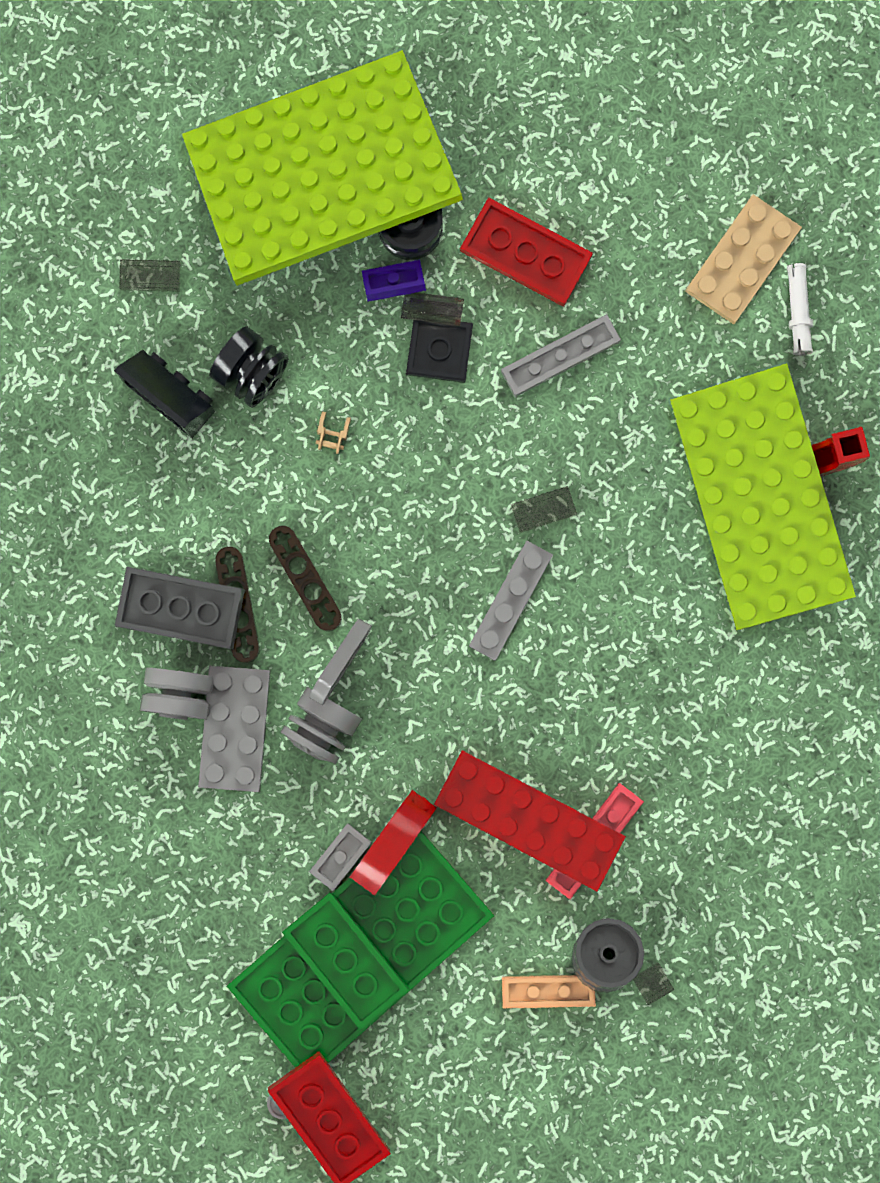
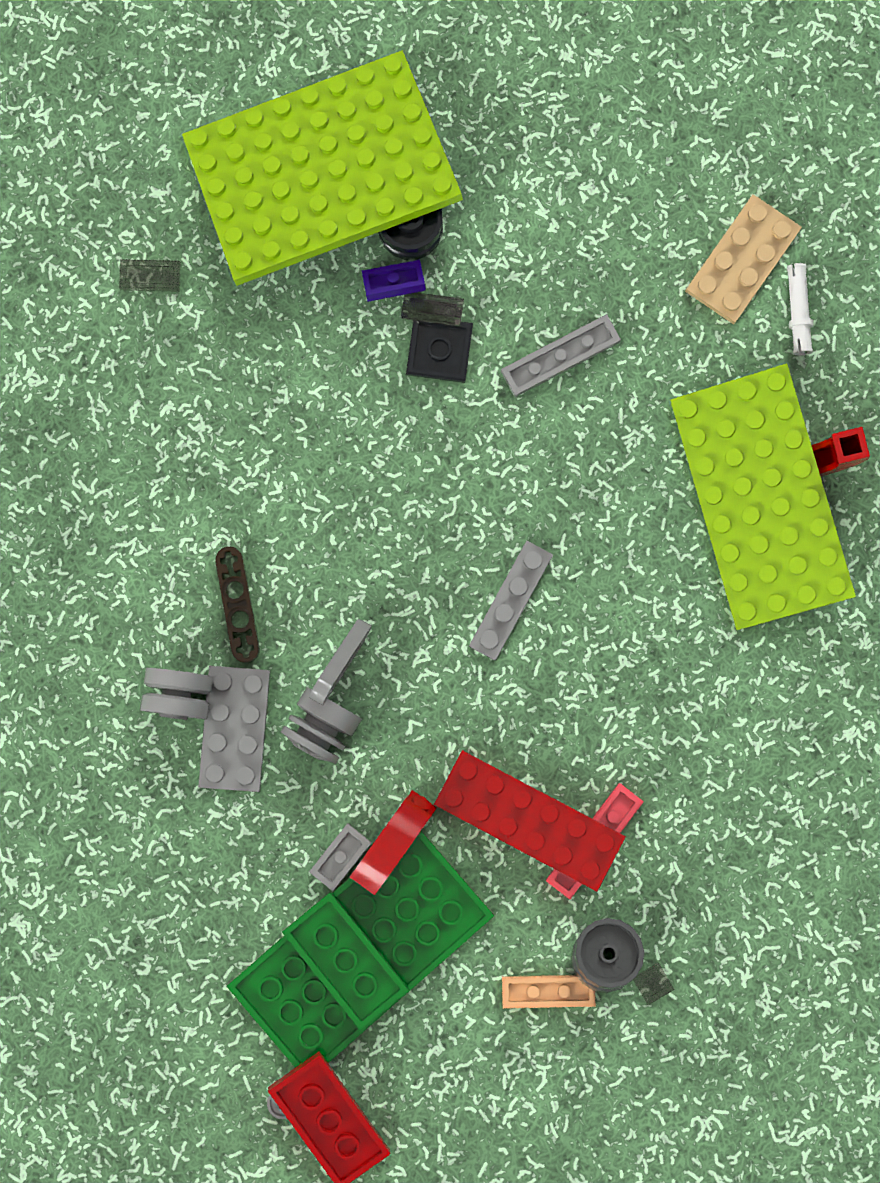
(166, 391): black slope -> none
(179, 607): dark grey plate -> none
(244, 363): black wheel -> none
(302, 580): dark brown beam -> none
(322, 431): tan piece -> none
(526, 252): red plate -> none
(543, 509): clear smoke tile -> none

